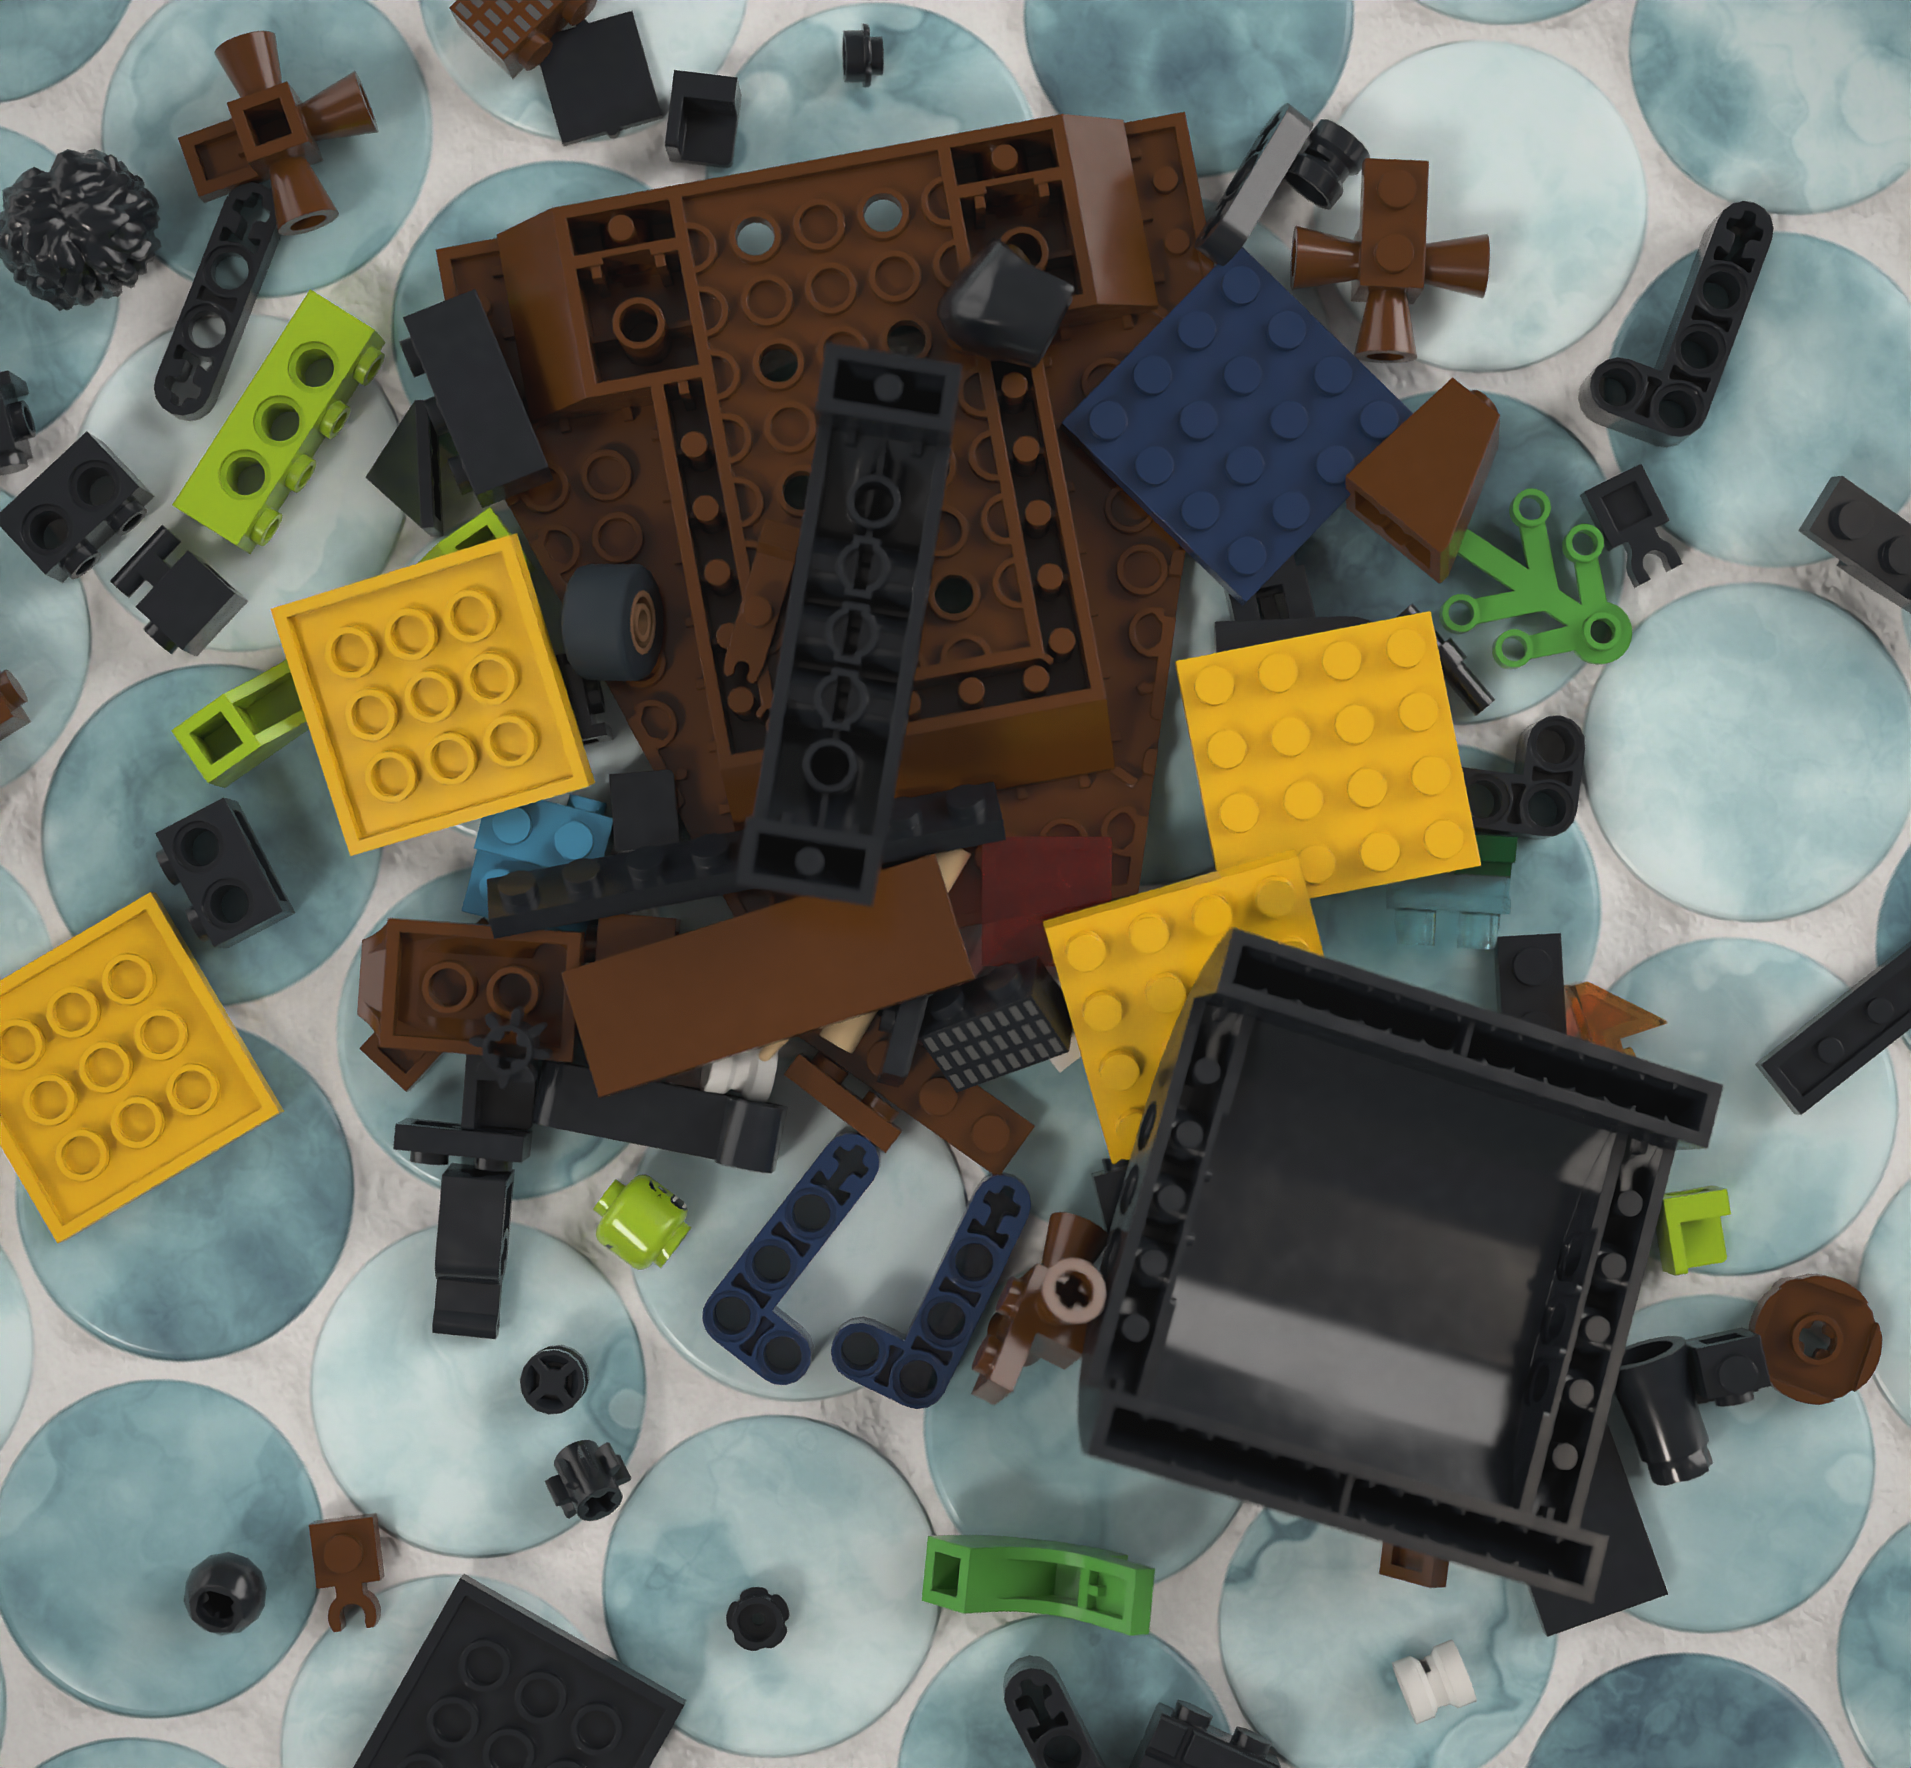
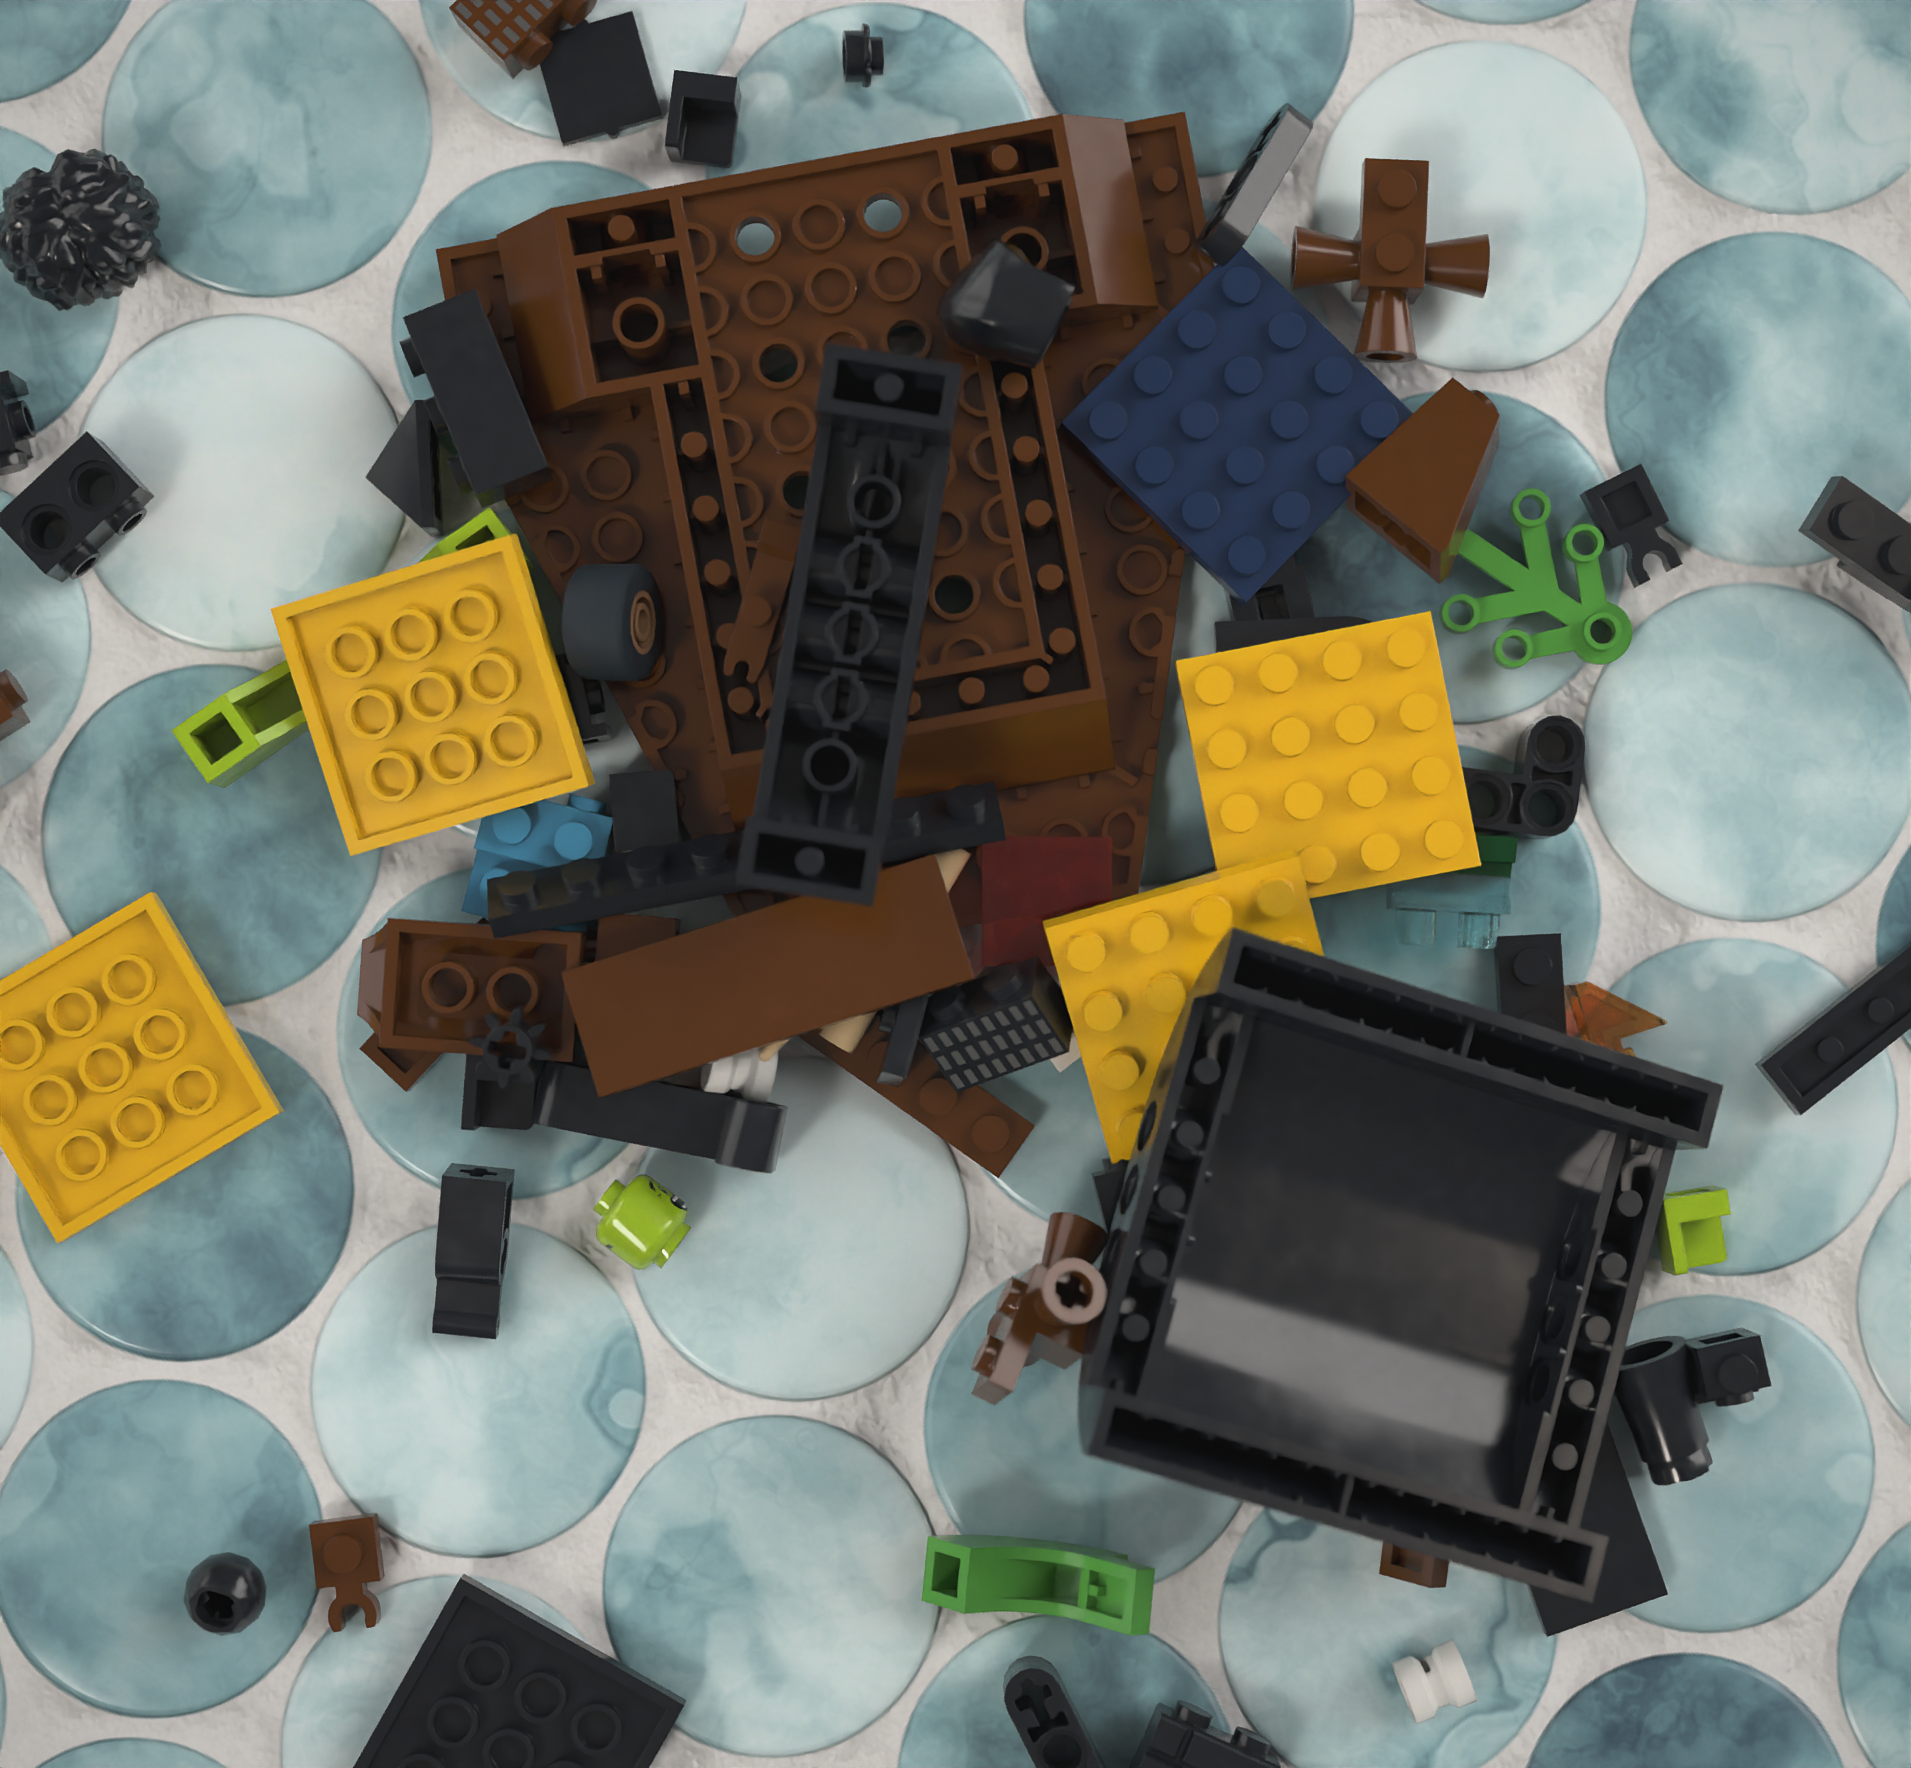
(186, 600): black brick -> none
(210, 299): black beam -> none
(238, 864): black brick -> none
(274, 134): reddish brown brick -> none
(279, 387): lime brick -> none
(435, 1140): black plate -> none
(545, 1387): black wheel -> none
(588, 1480): black gear -> none
(754, 1636): black plate -> none
(801, 1245): dark blue beam -> none
(824, 1082): reddish brown plate -> none
(946, 1285): dark blue beam -> none
(1326, 164): black wheel -> none
(1457, 673): black bar -> none
(1694, 322): black beam -> none
(1846, 1319): reddish brown plate -> none

